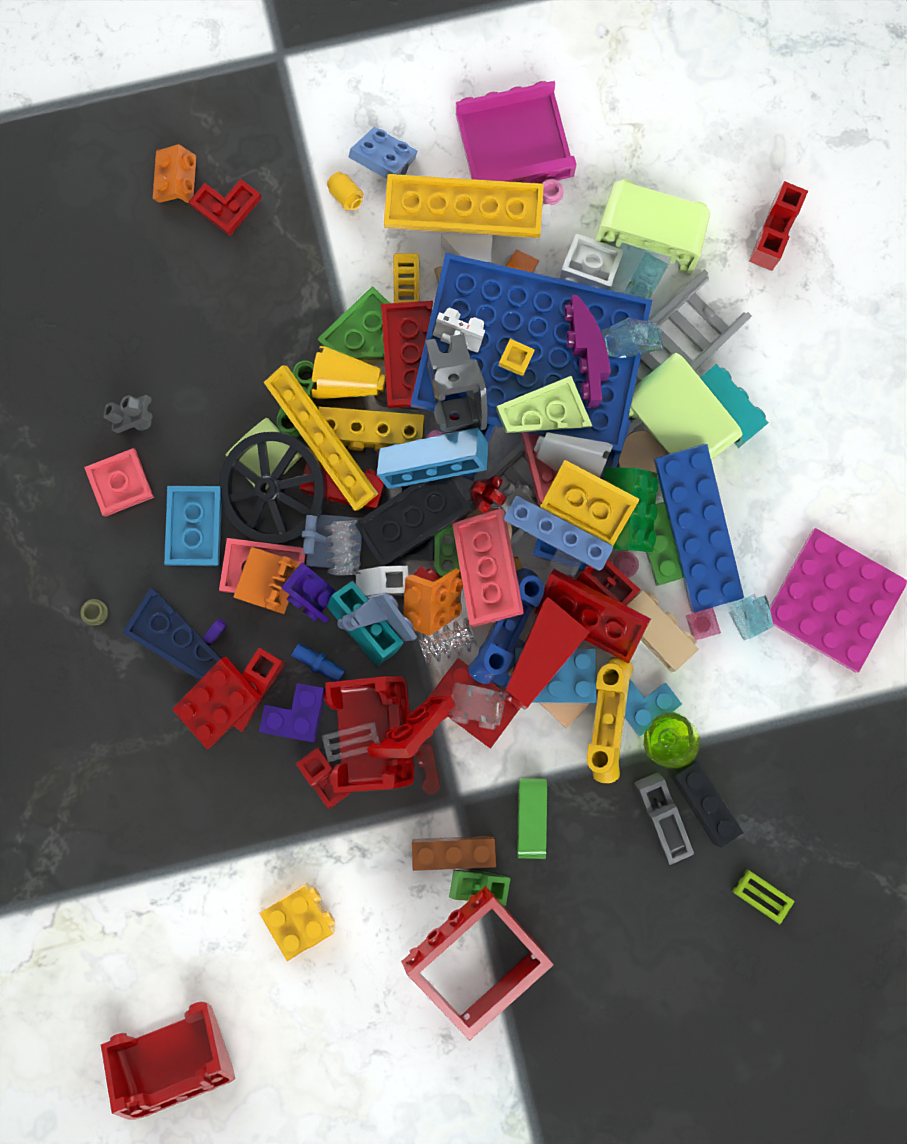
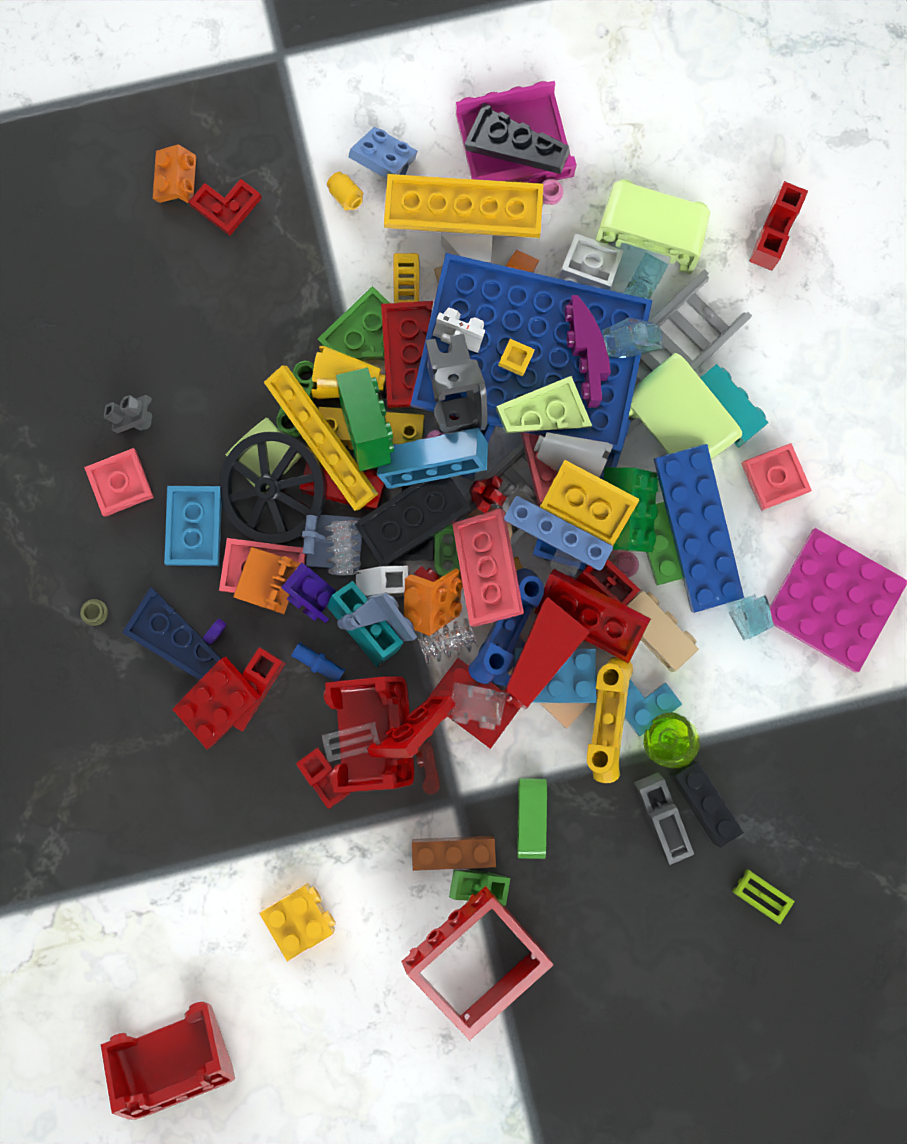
(301, 721): dark purple brick -> none
(365, 418): none -> green brick
(507, 140): none -> wing
(640, 450): light nougat tile -> none
(703, 624): clear pink plate -> none
(776, 476): none -> coral plate

